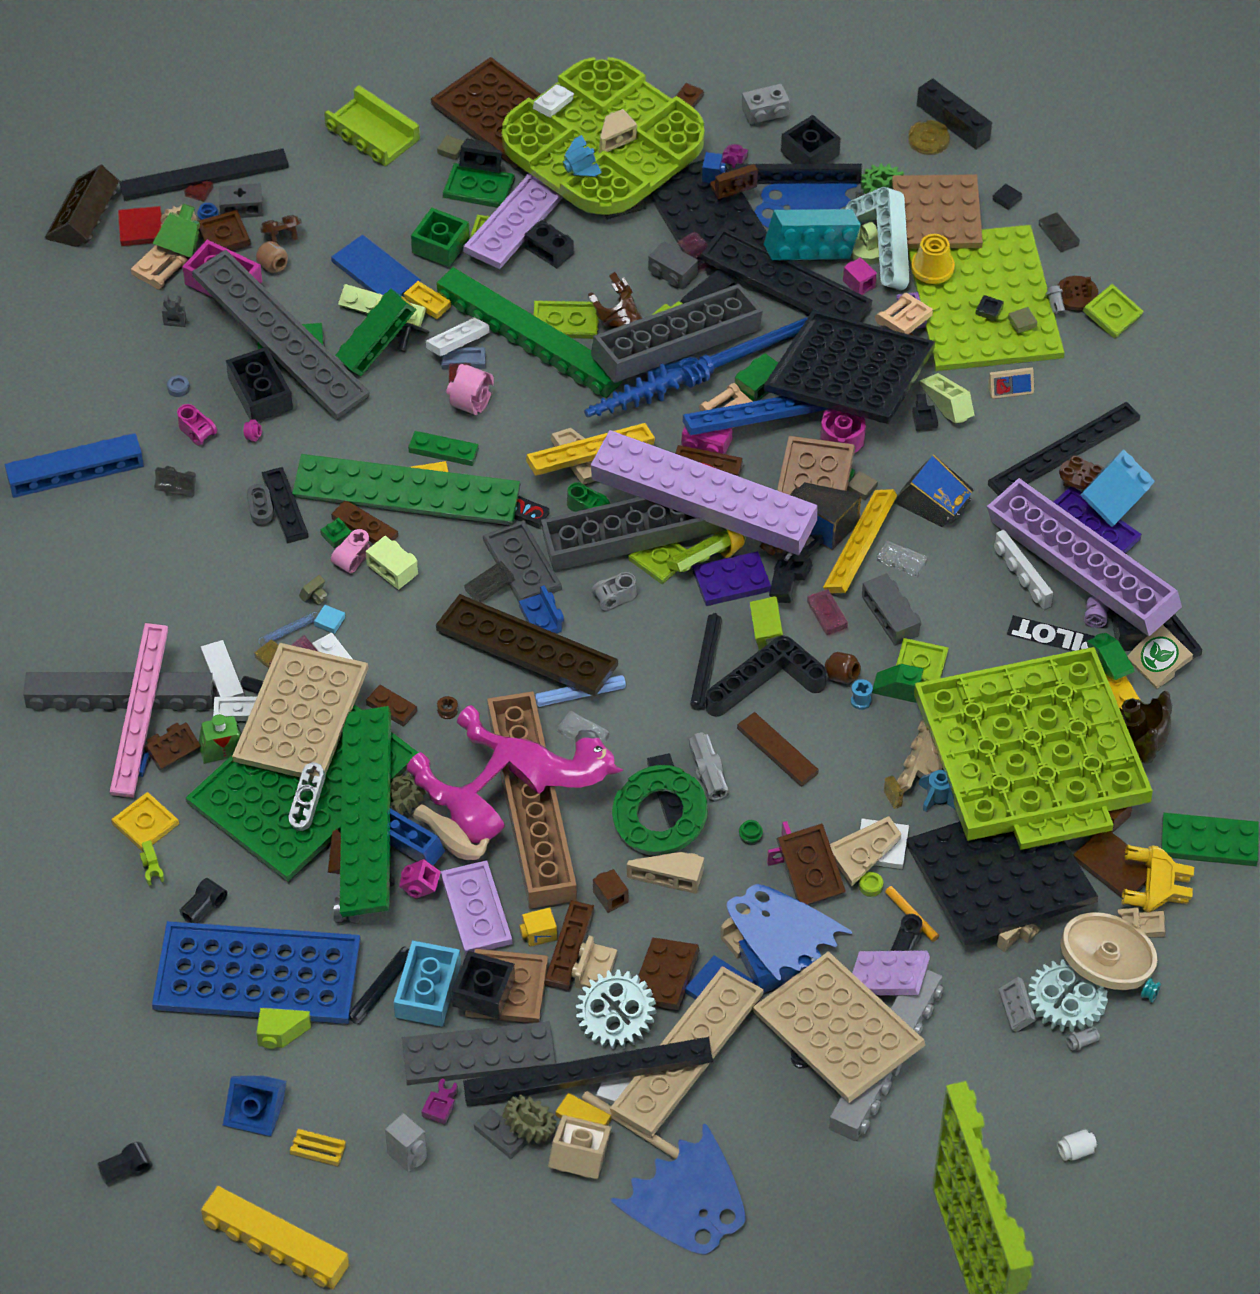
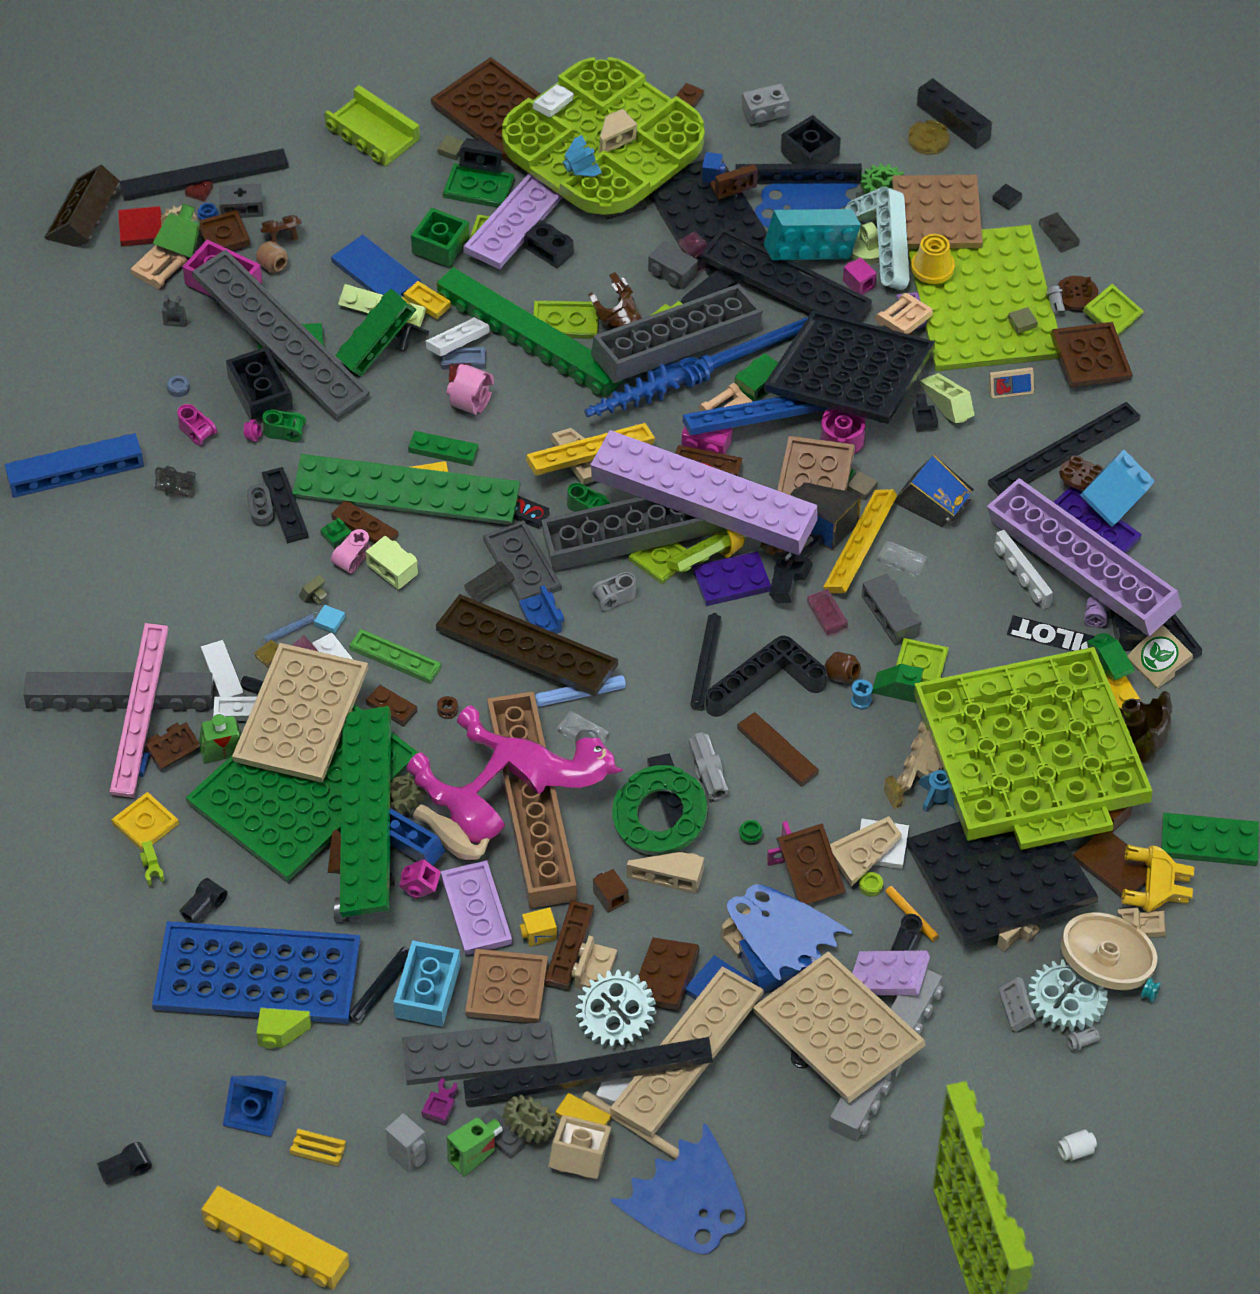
(282, 425): none -> green piece
(295, 811): light grey beam -> none
(395, 656): none -> bright green tile
(471, 1144): none -> bright green torso
(483, 985): black brick -> none
(734, 154): magenta plate -> none
(766, 620): lime panel -> none
(989, 308): black tile -> none
(1091, 354): none -> reddish brown plate

